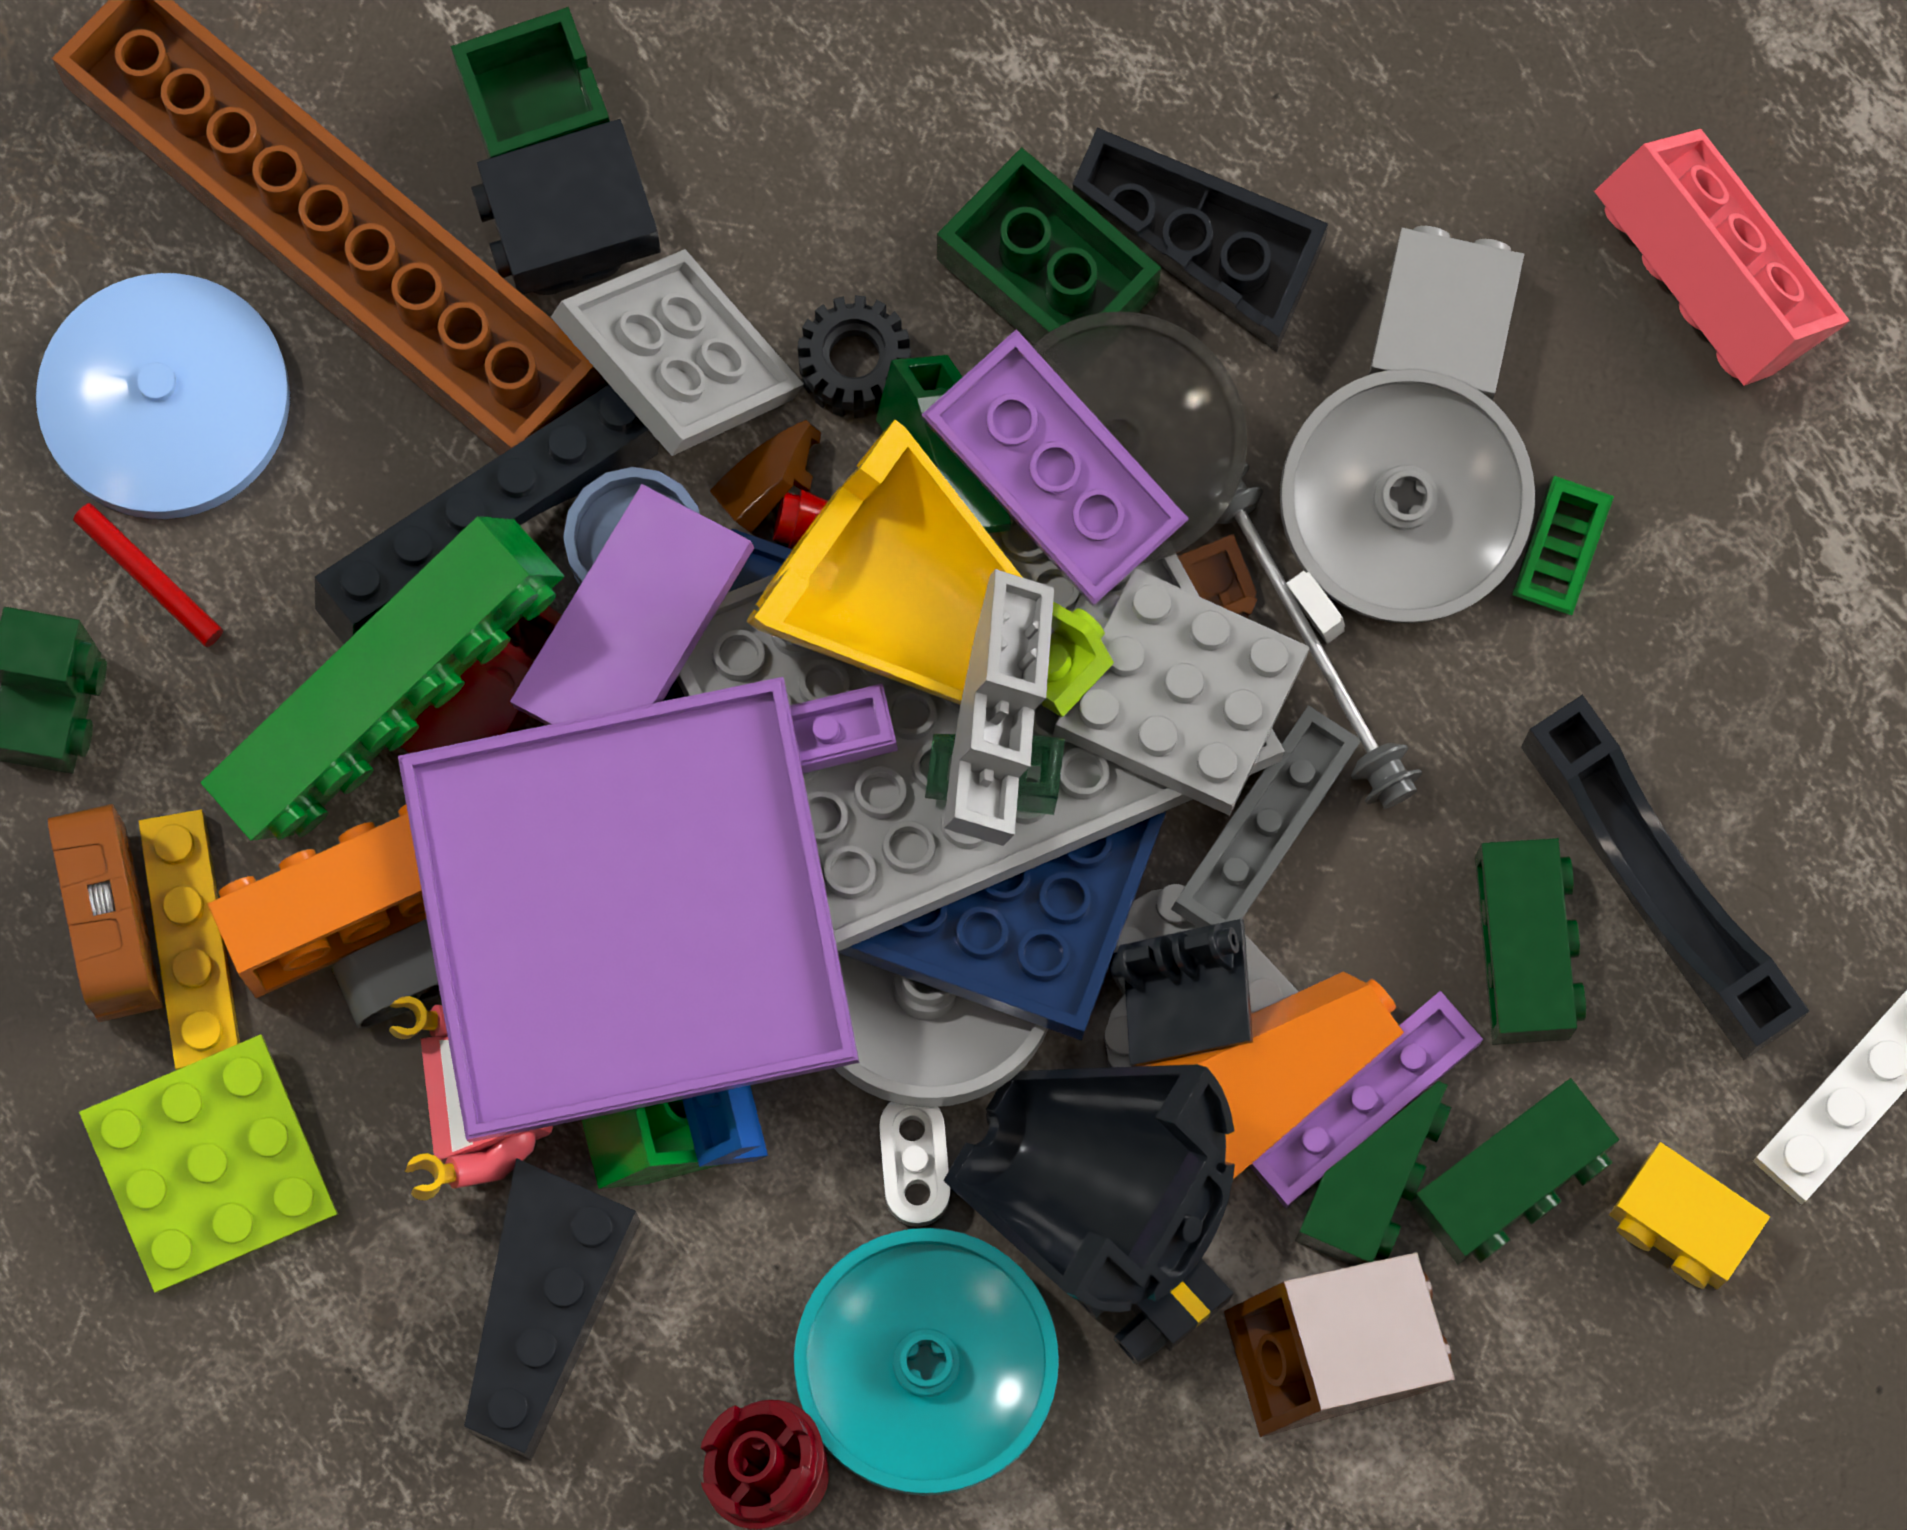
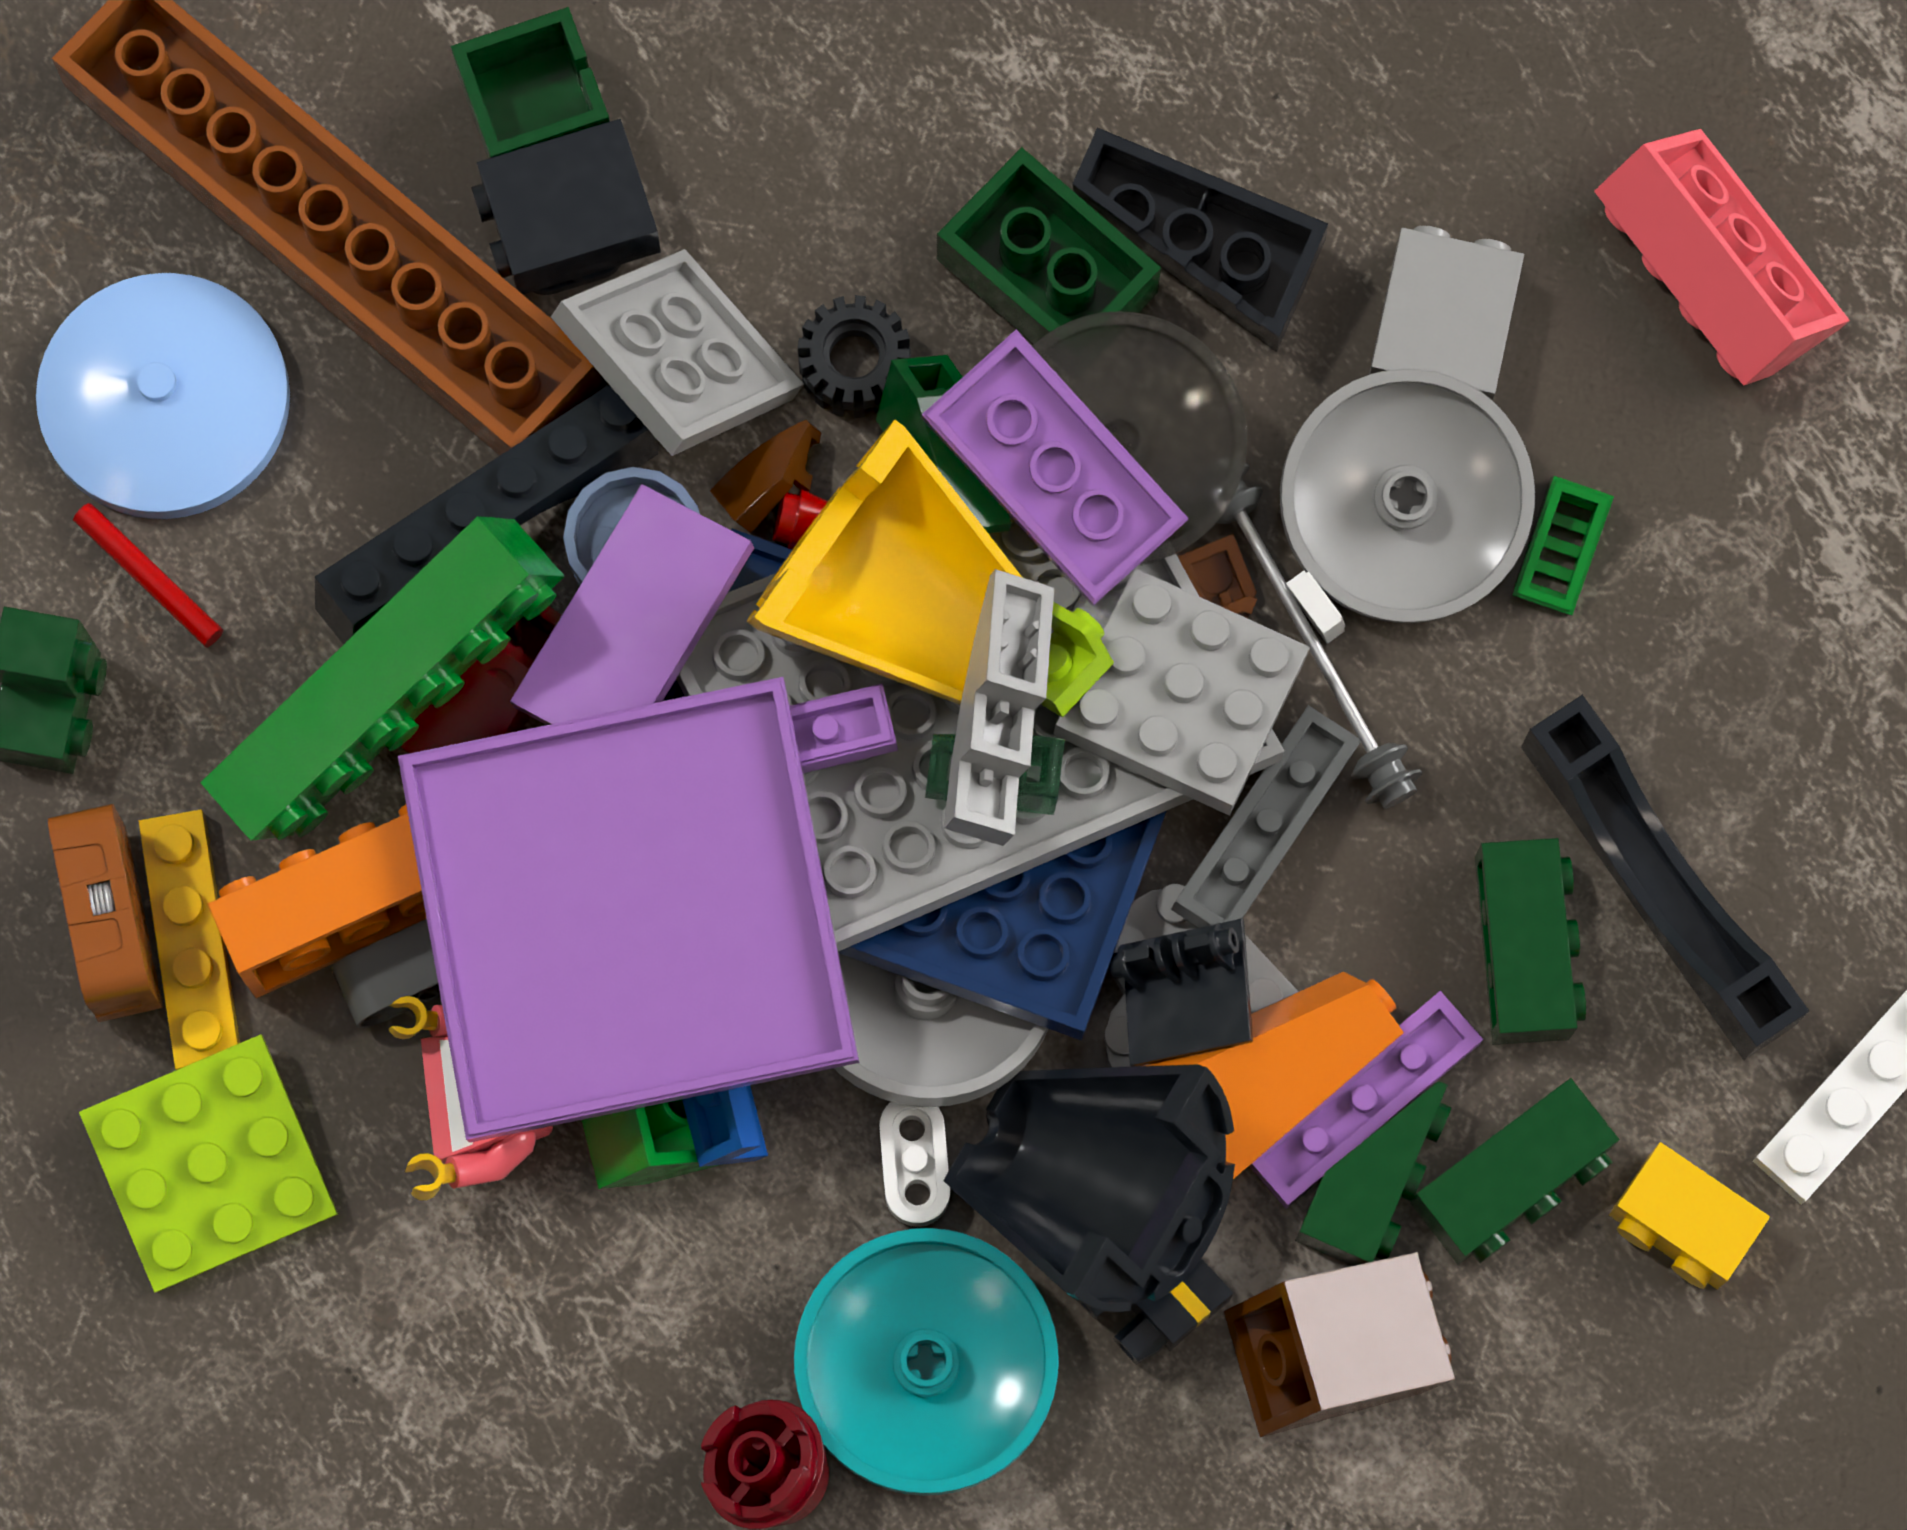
(545, 1295): black wedge -> none

